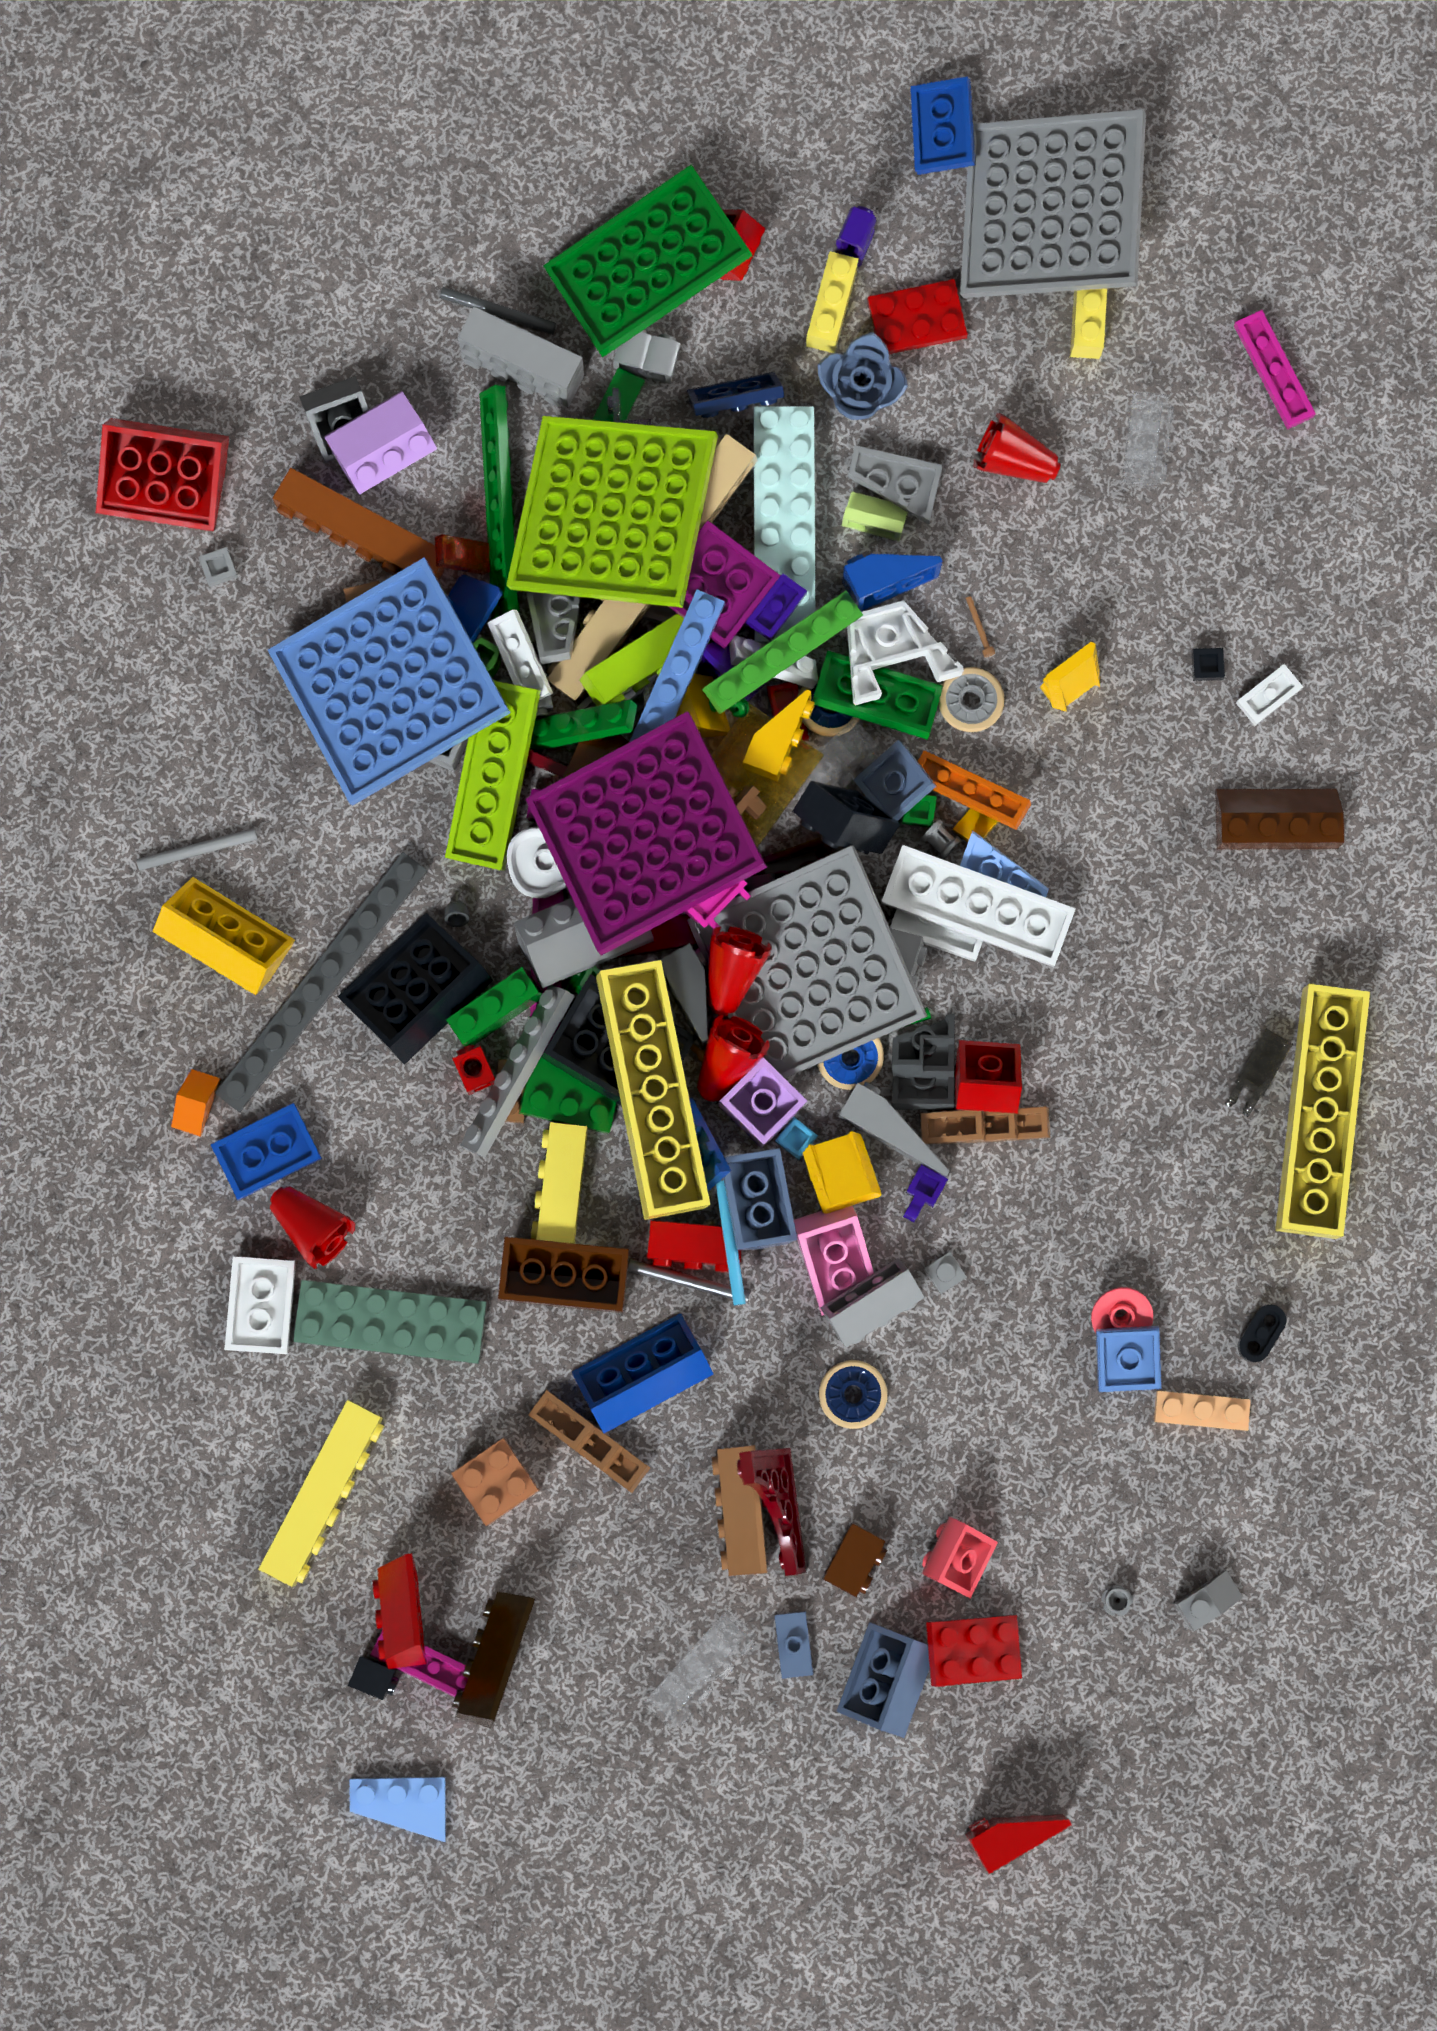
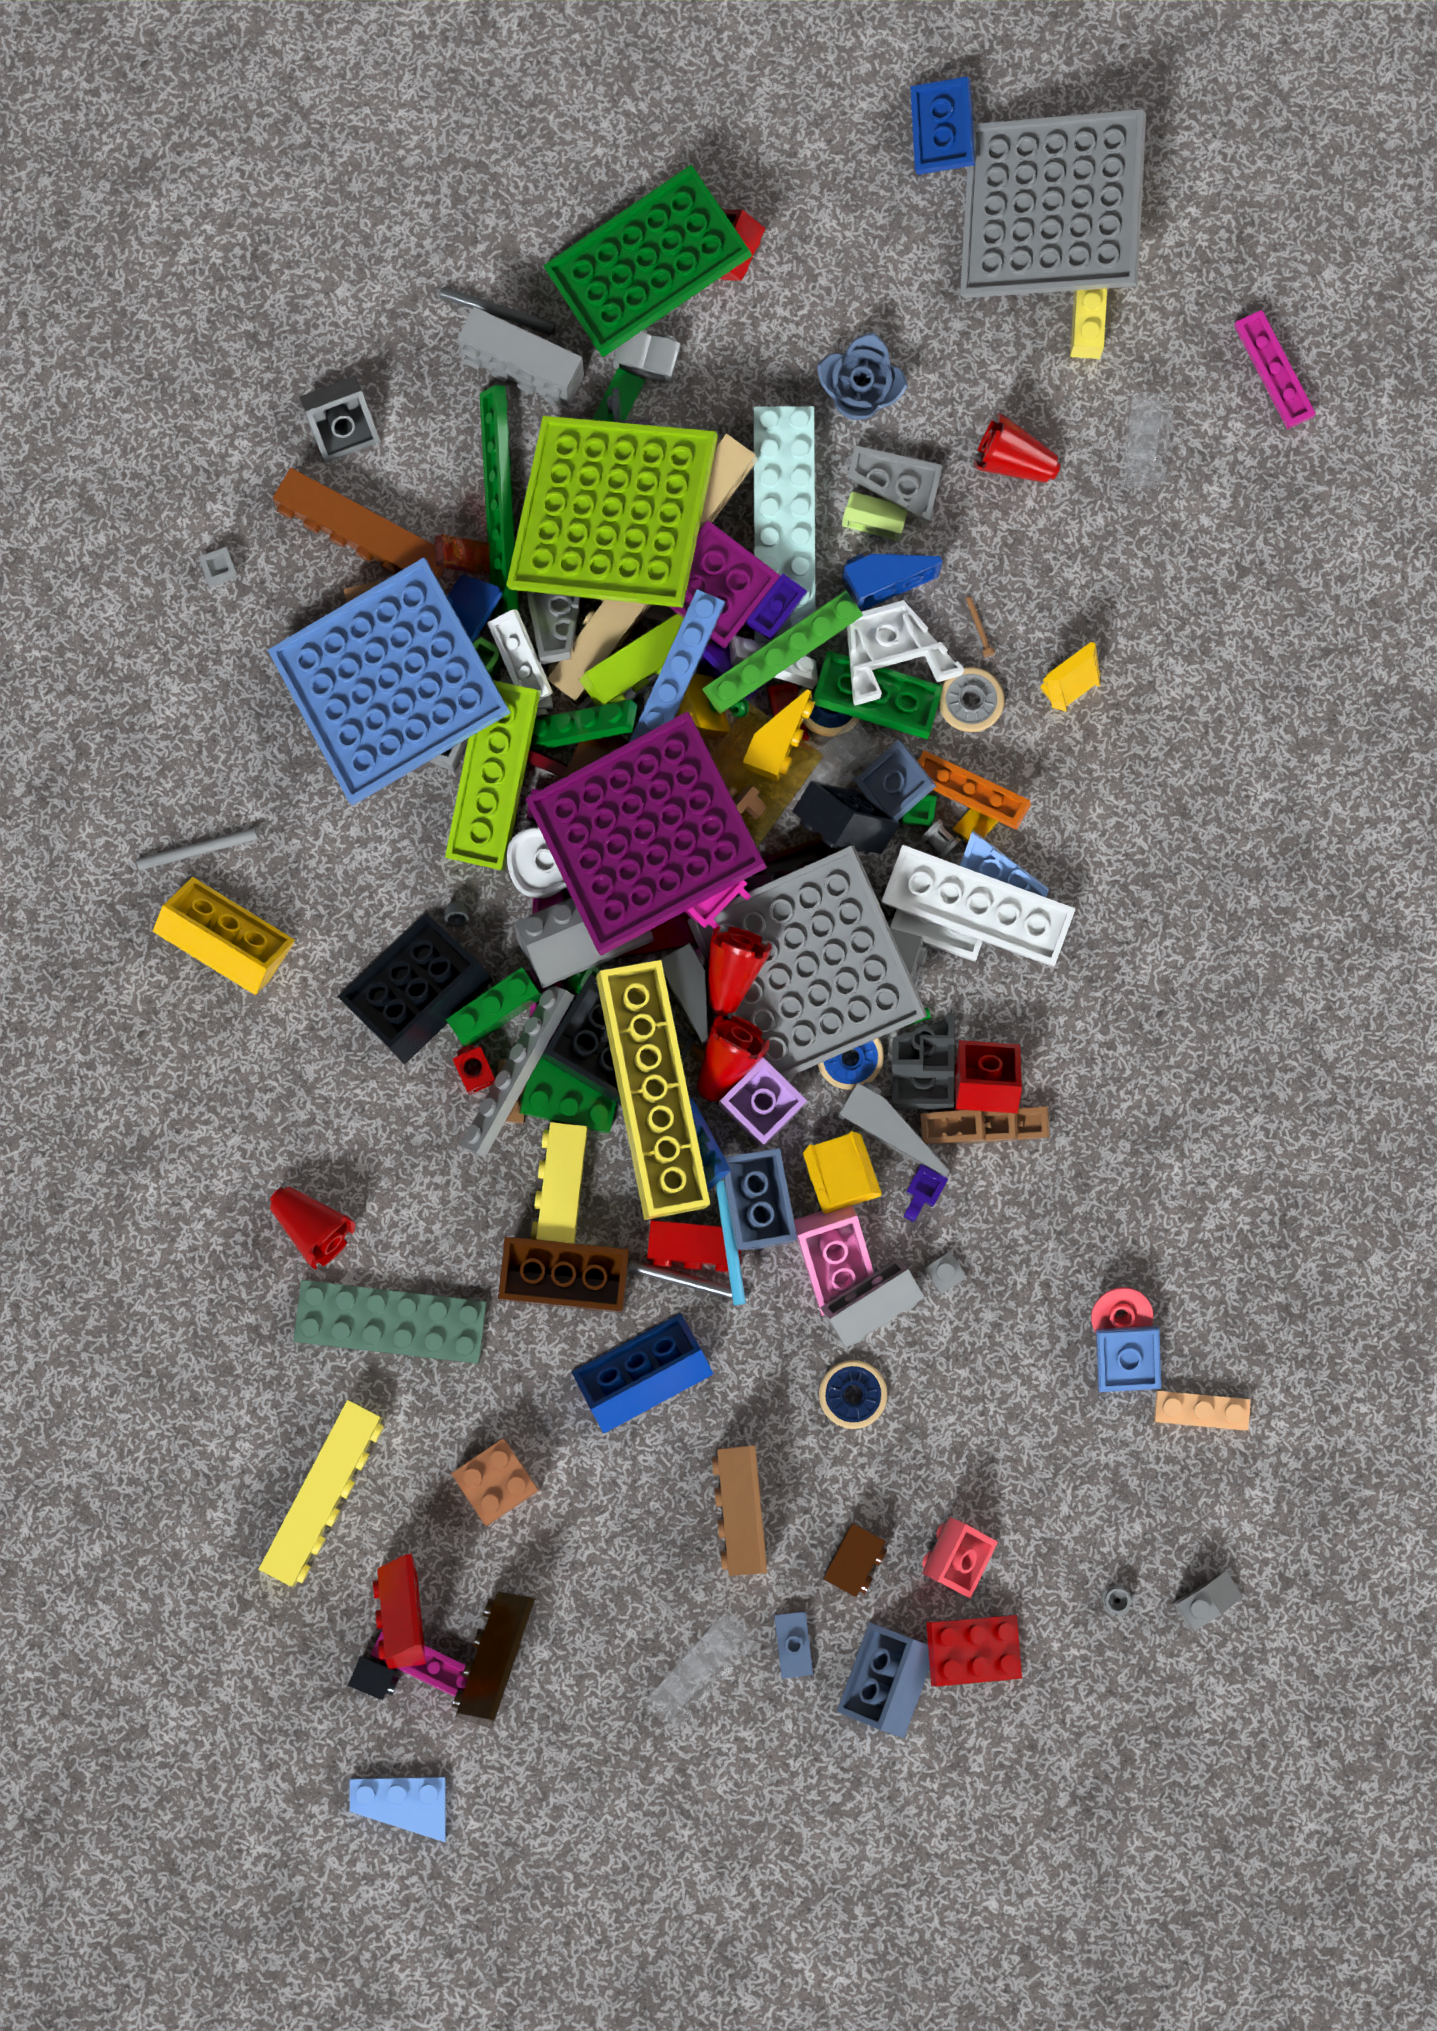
(161, 474): red slope -> none
(194, 1102): orange slope -> none
(260, 1305): white plate -> none
(266, 1151): blue plate -> none
(321, 982): dark grey plate -> none
(380, 442): lavender slope -> none
(589, 1441): medium nougat slope -> none
(735, 394): dark blue plate -> none
(773, 1479): dark red plate -> none
(796, 1138): medium azure tile -> none
(832, 302): light yellow brick -> none
(856, 233): dark purple brick -> none
(918, 316): red plate -> none
(1007, 1838): red slope -> none
(1208, 664): black plate -> none
(1260, 1069): clear smoke hinge -> none
(1261, 1333): black plate -> none
(1269, 695): white plate -> none
(1279, 819): reddish brown slope -> none
(1322, 1111): light yellow brick -> none

